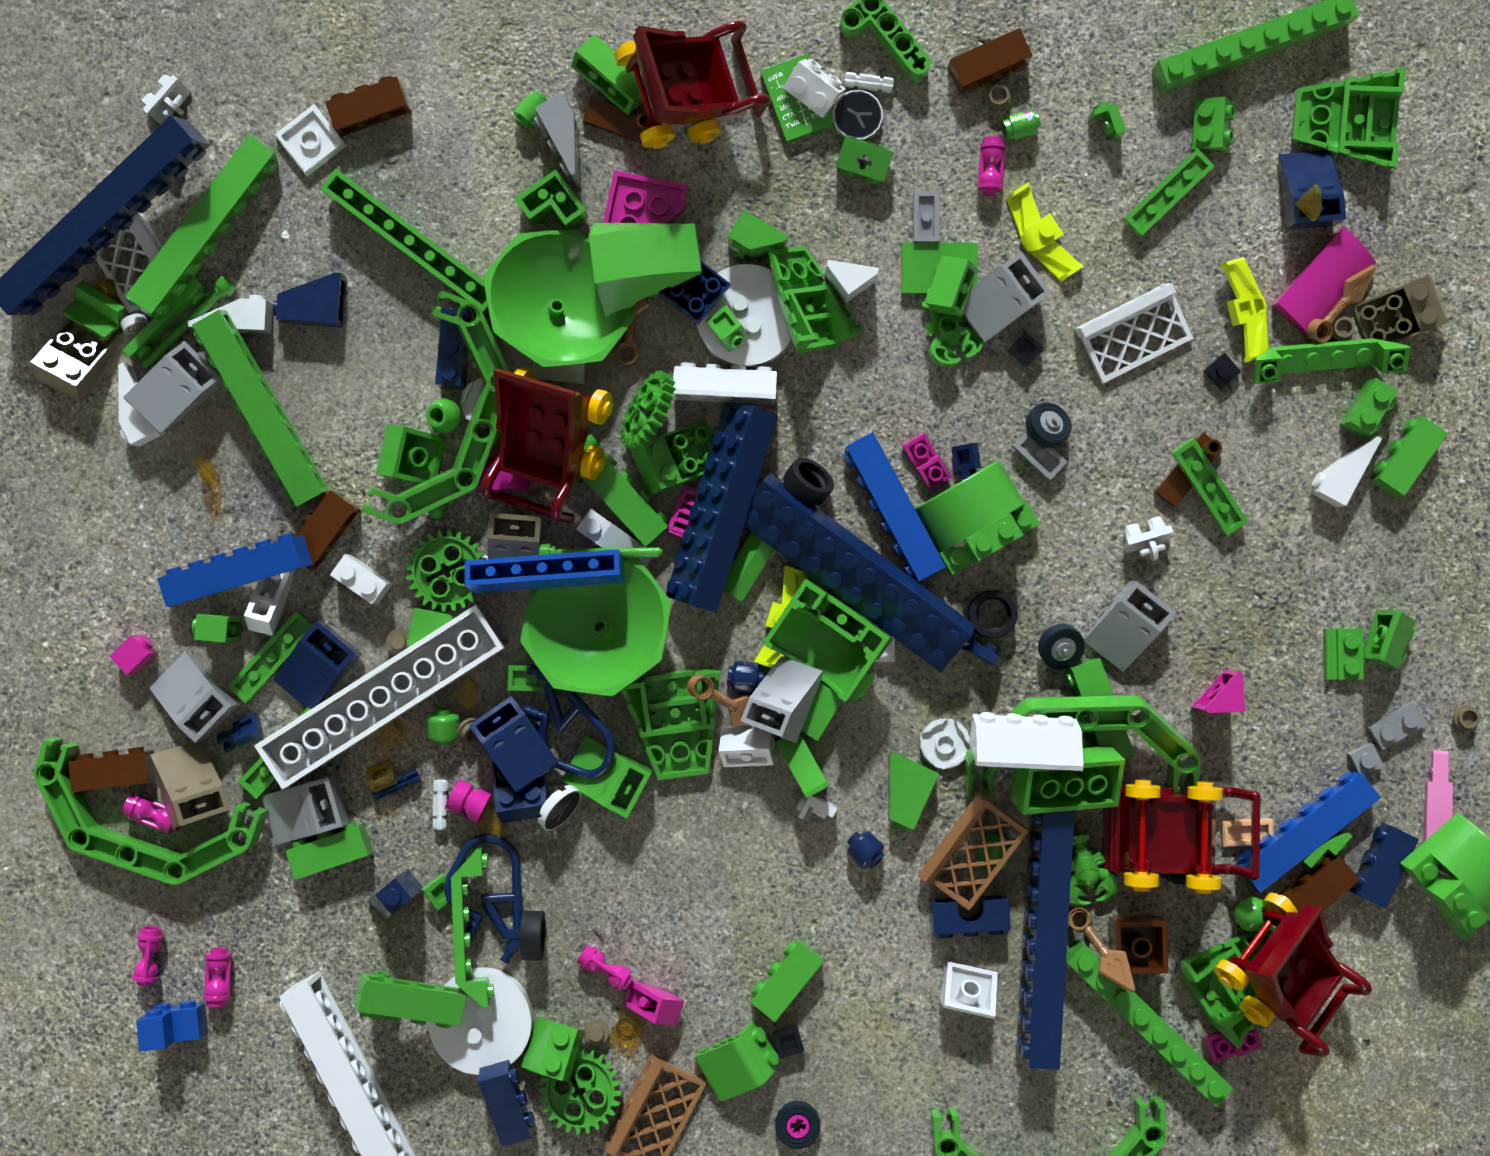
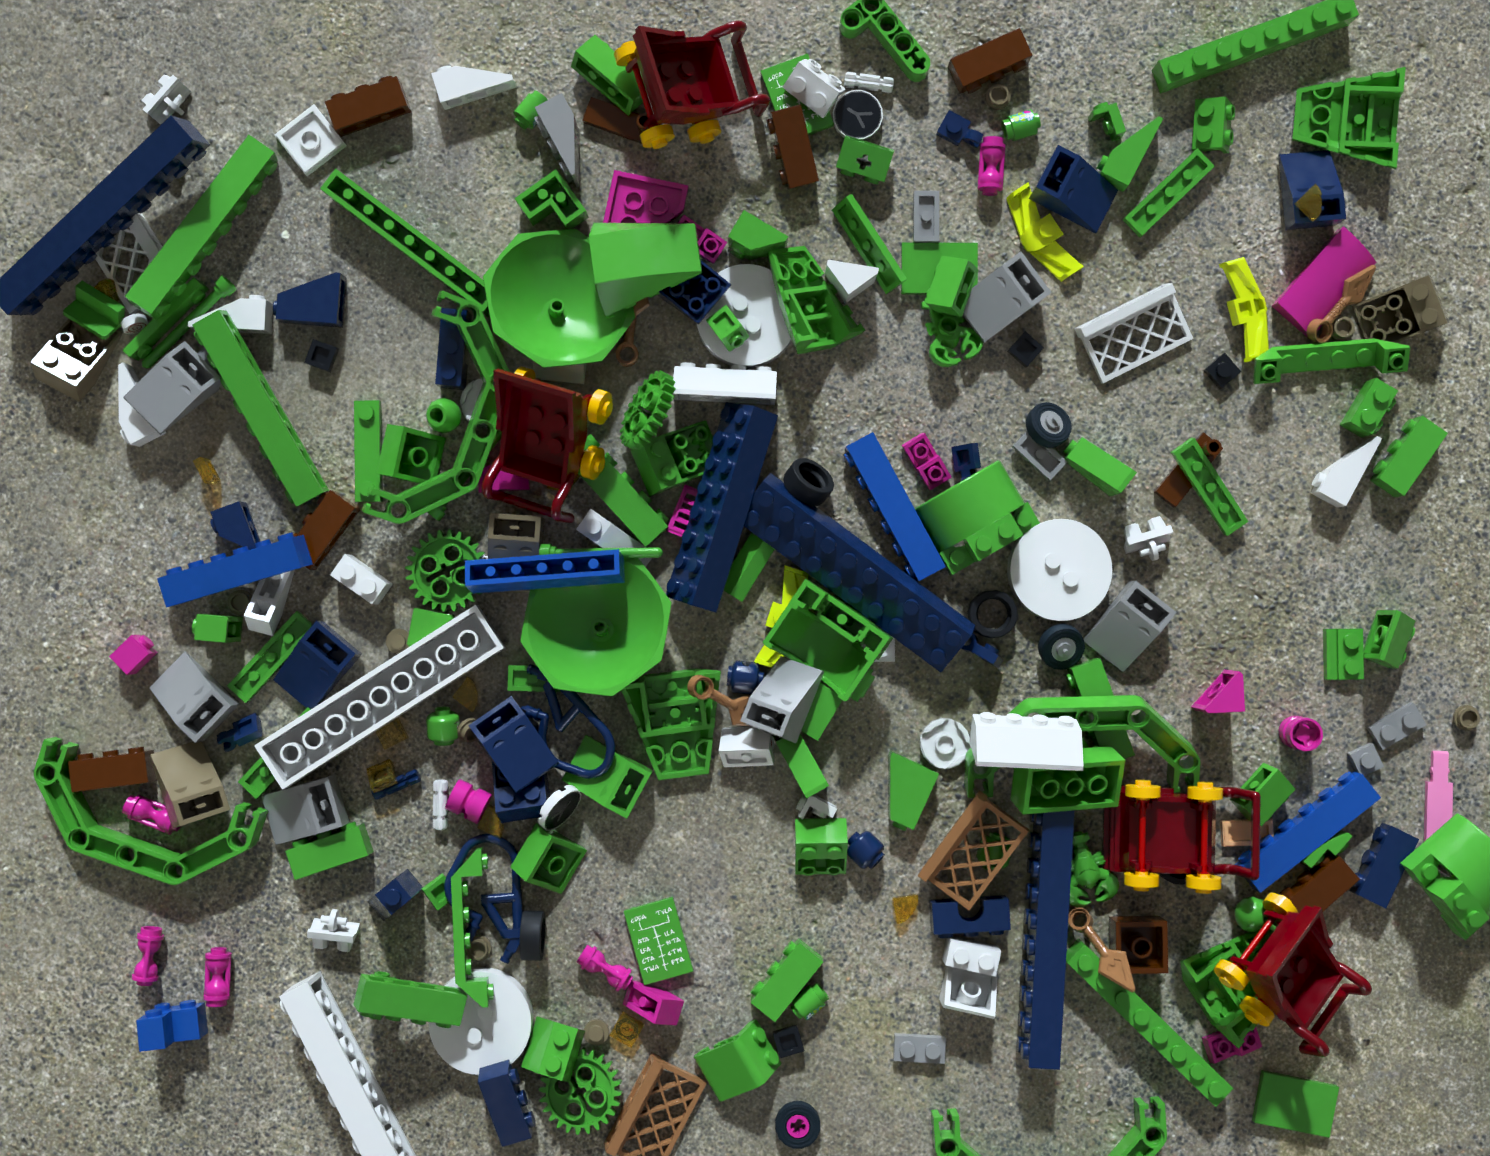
(235, 524): none -> dark blue slope
(239, 601): none -> dark tan plate
(321, 355): none -> black plate
(333, 929): none -> white hips
(367, 448): none -> bright green plate
(463, 85): none -> white slope
(480, 948): none -> dark tan plate
(548, 859): none -> bright green slope
(658, 940): none -> bright green tile
(709, 243): none -> dark pink slope
(792, 147): none -> reddish brown brick
(809, 1001): none -> bright green brick
(821, 846): none -> bright green slope
(869, 243): none -> bright green plate
(904, 906): none -> clear yellow tile
(919, 1048): none -> light grey plate
(955, 129): none -> dark blue plate
(971, 955): none -> white brick
(1059, 570): none -> white brick
(1074, 190): none -> dark blue slope
(1098, 466): none -> bright green slope
(1125, 158): none -> bright green slope
(1273, 790): none -> bright green brick
(1295, 1103): none -> bright green tile
(1300, 733): none -> dark pink wheel

